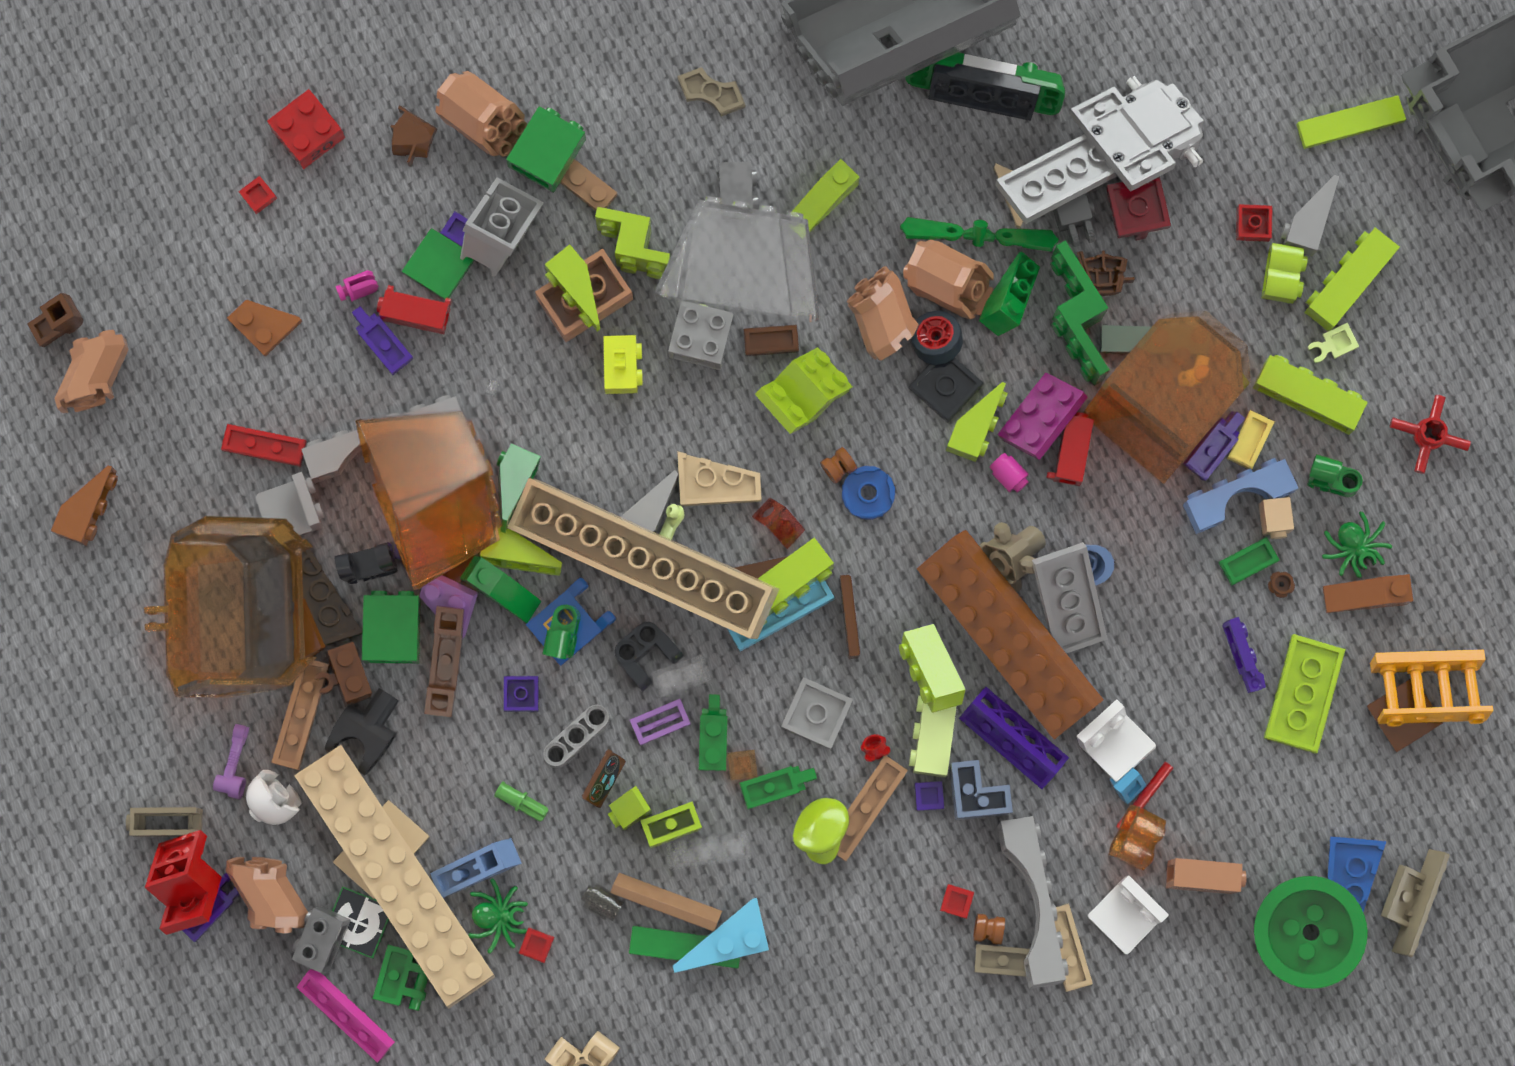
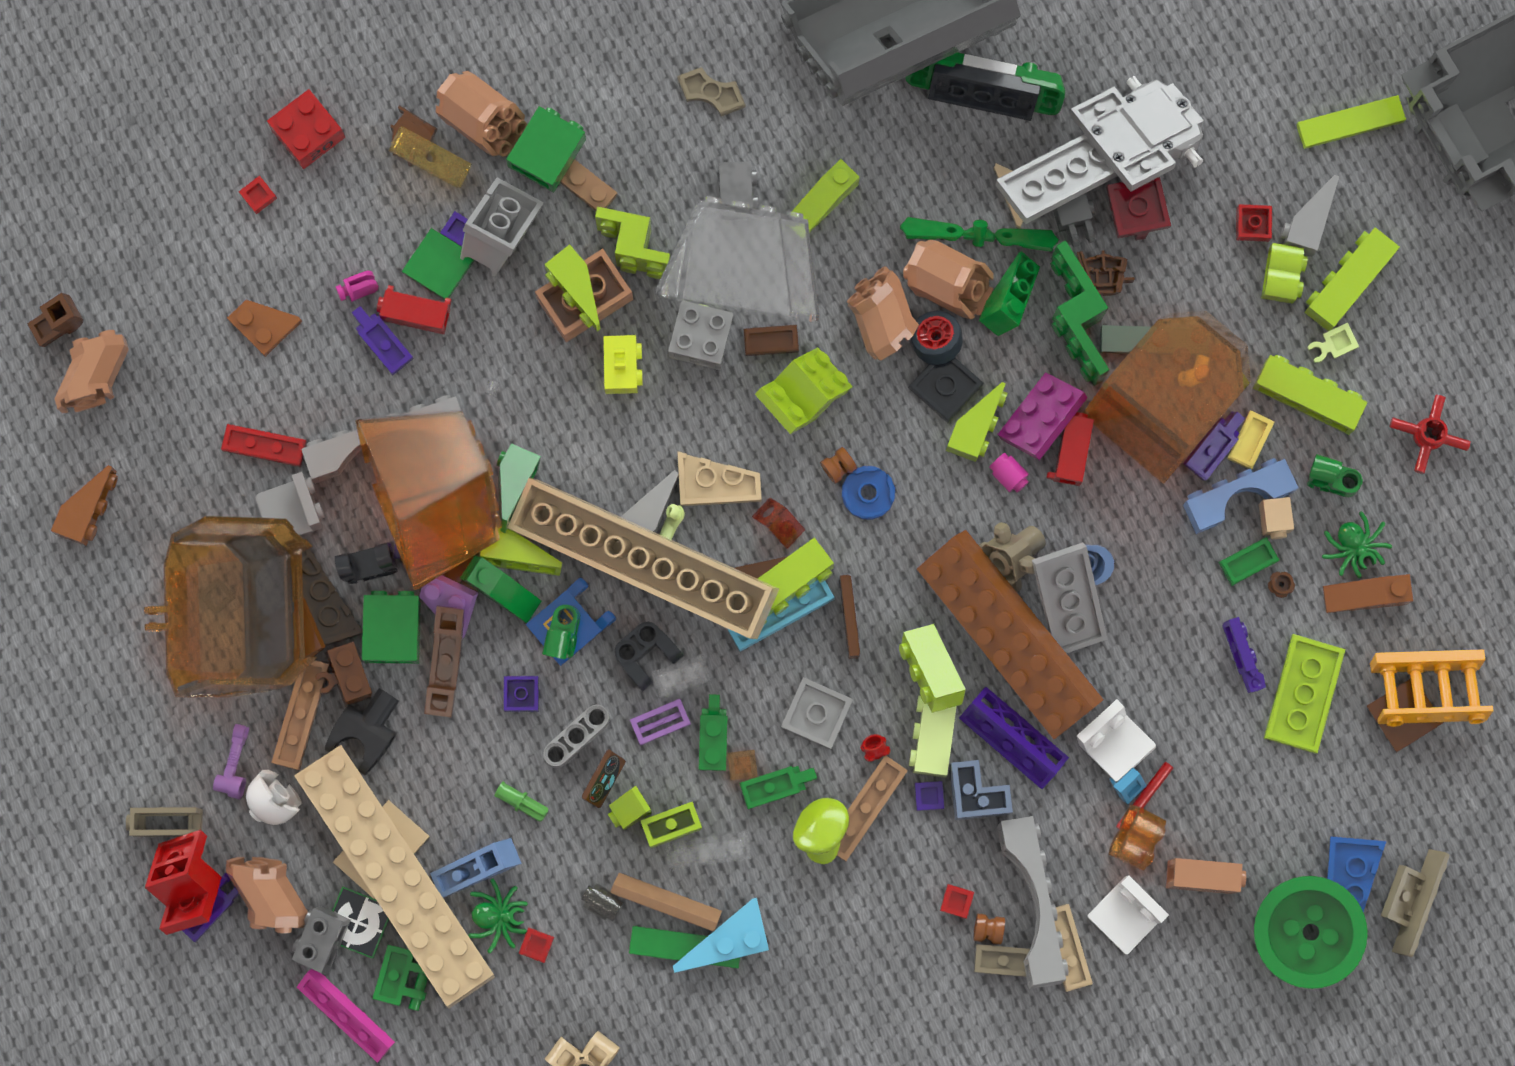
(444, 164): none -> clear yellow tile

